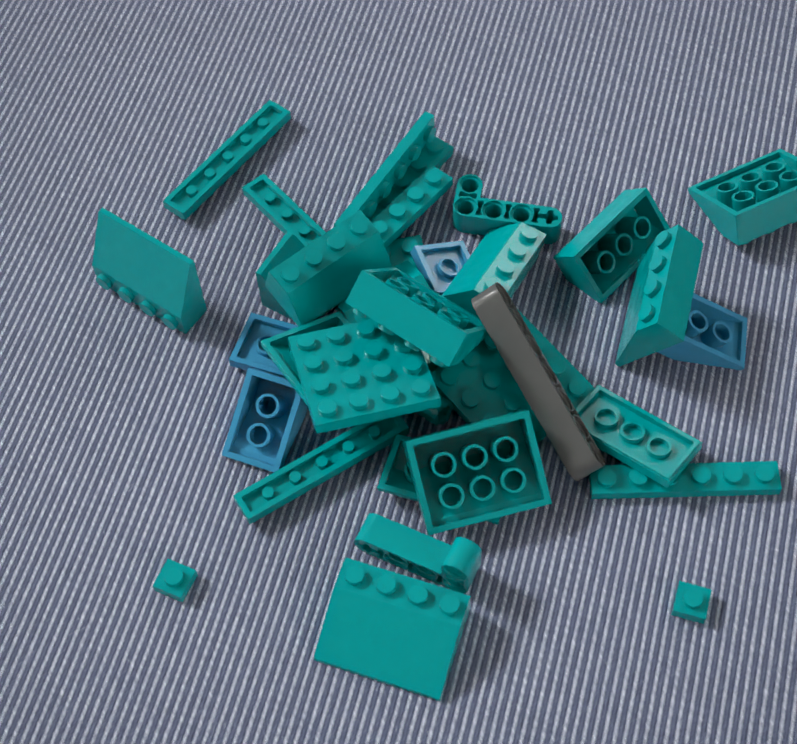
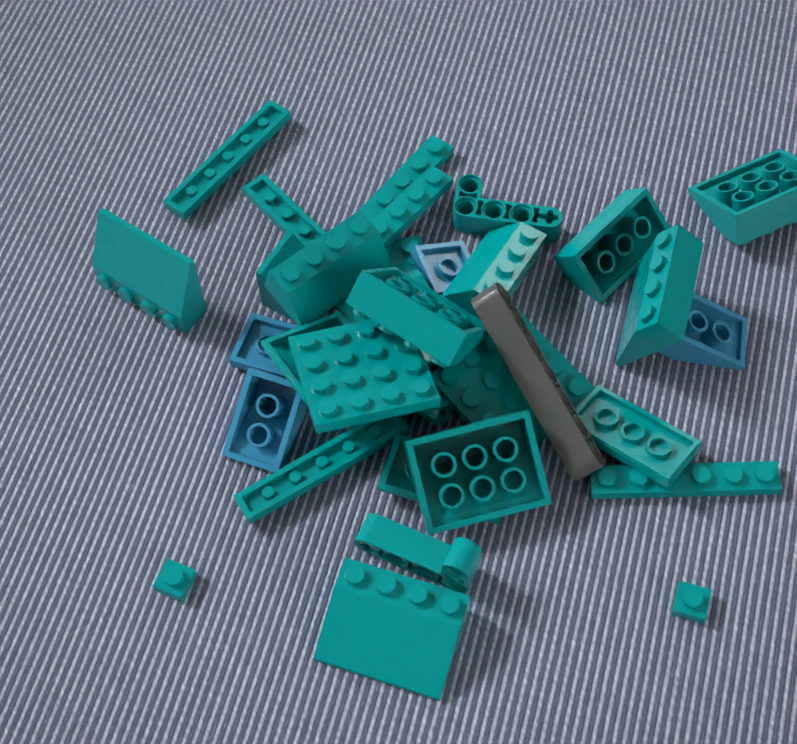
(392, 168): teal plate -> none

